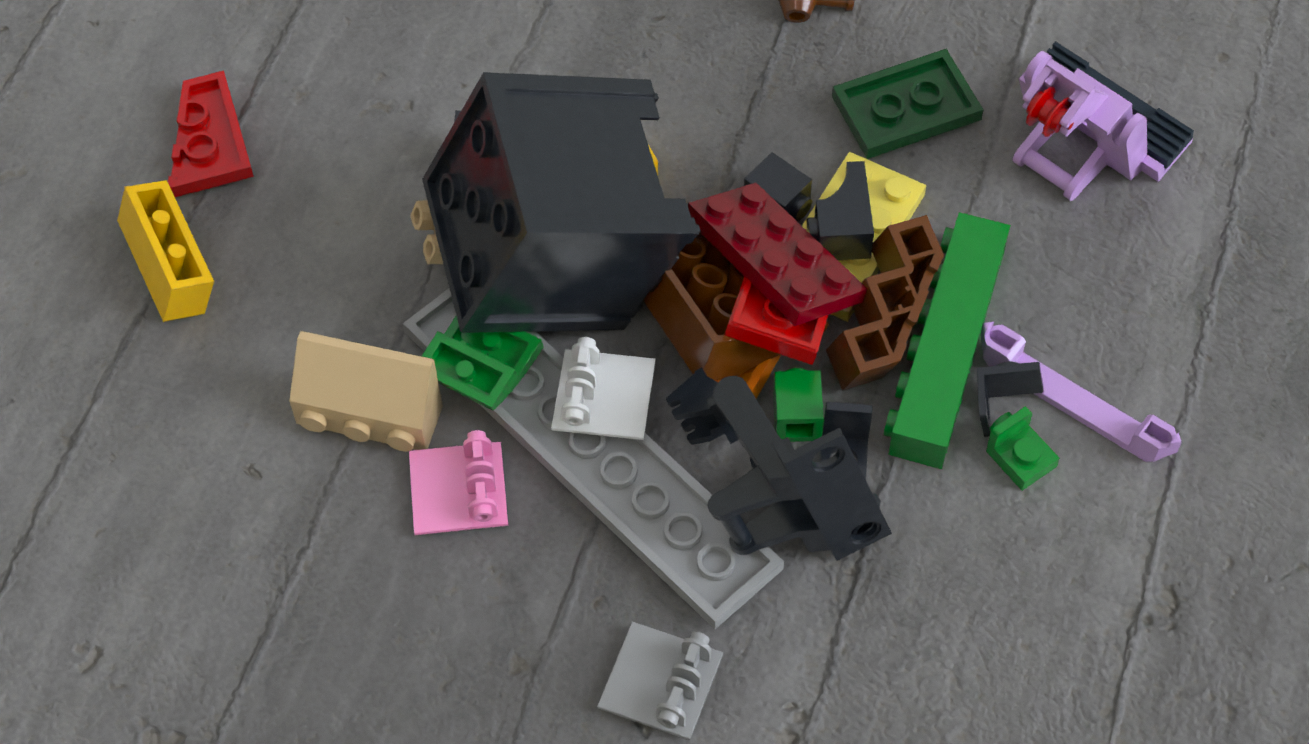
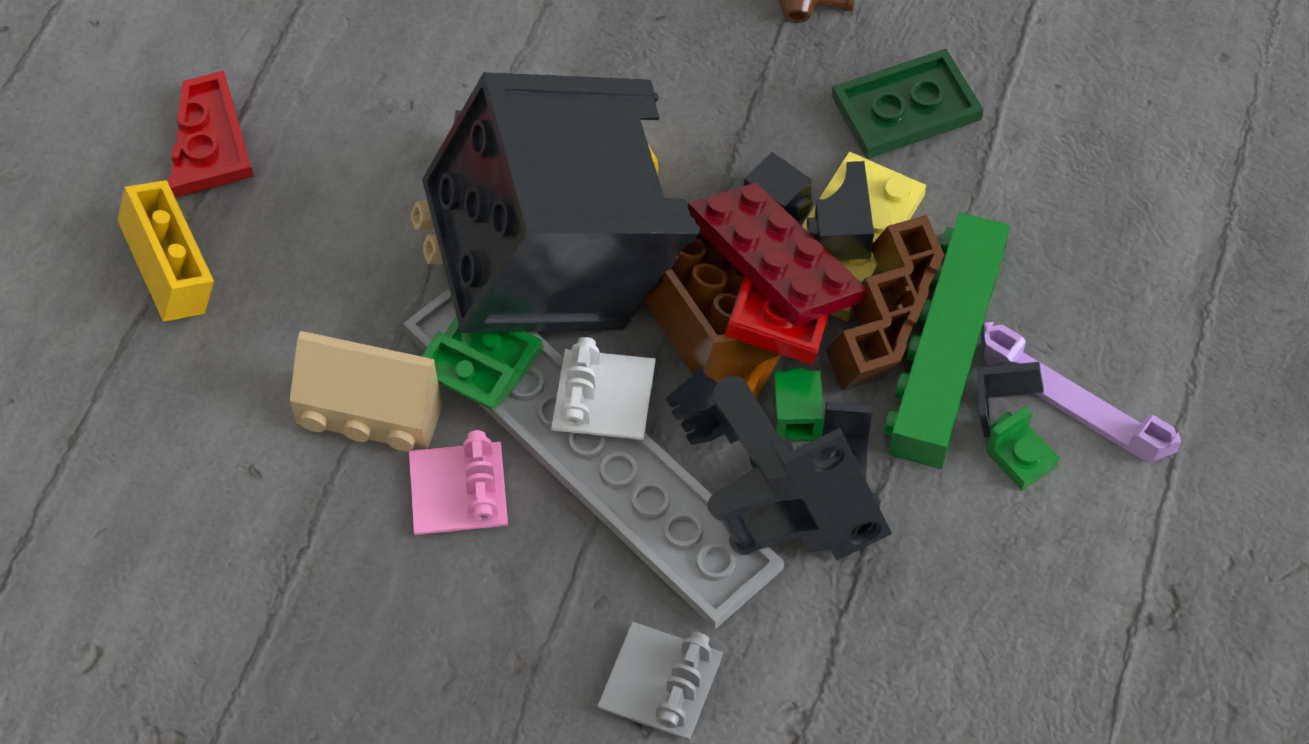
(1129, 133): lavender container -> none

